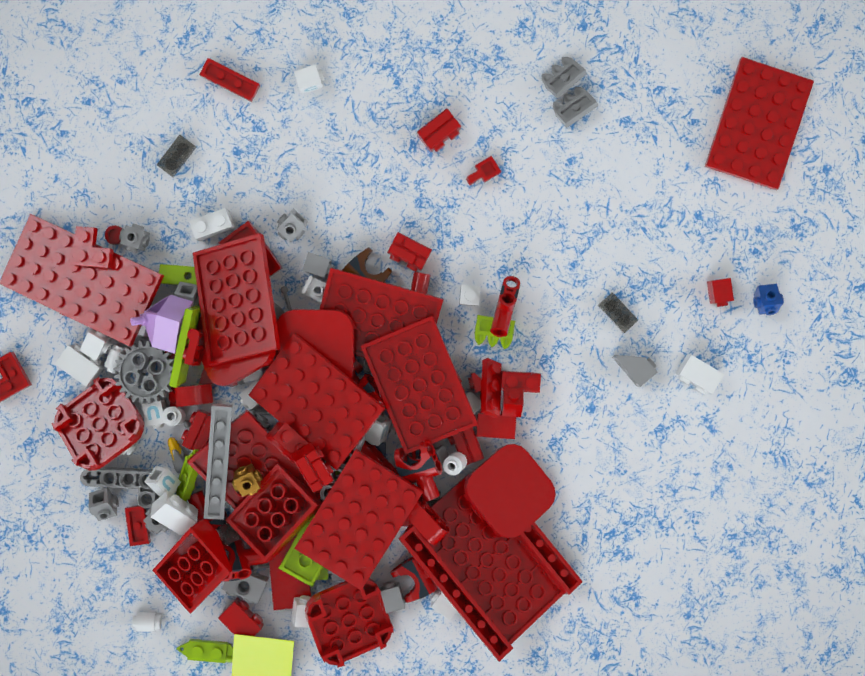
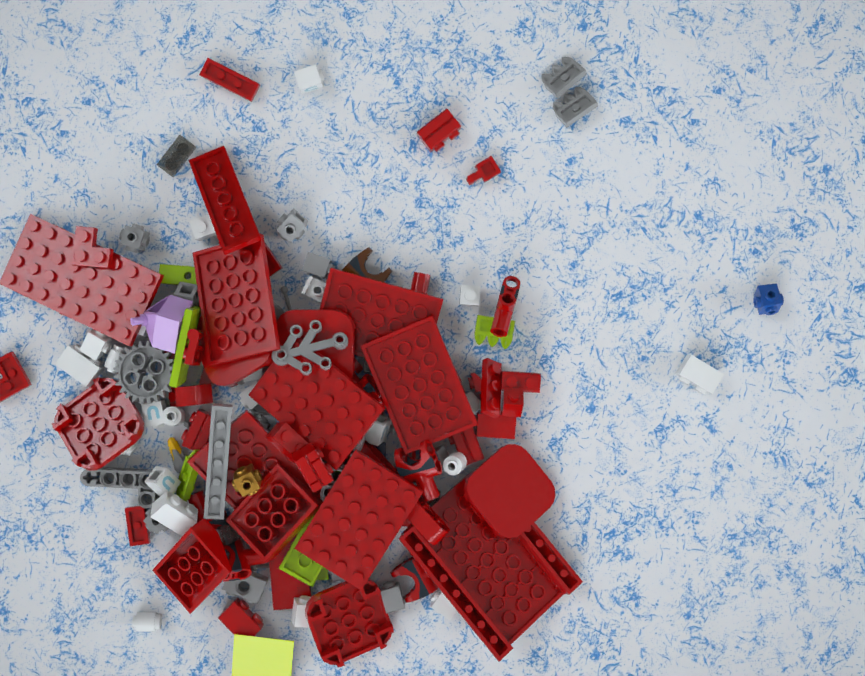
(103, 504): light grey brick -> none
(112, 234): red tile -> none
(207, 651): lime plate -> none
(224, 200): none -> red plate
(306, 348): none -> light grey plant
(409, 251): red brick -> none
(617, 312): clear smoke plate -> none
(637, 368): light grey slope -> none
(720, 292): red brick -> none
(759, 123): red plate -> none

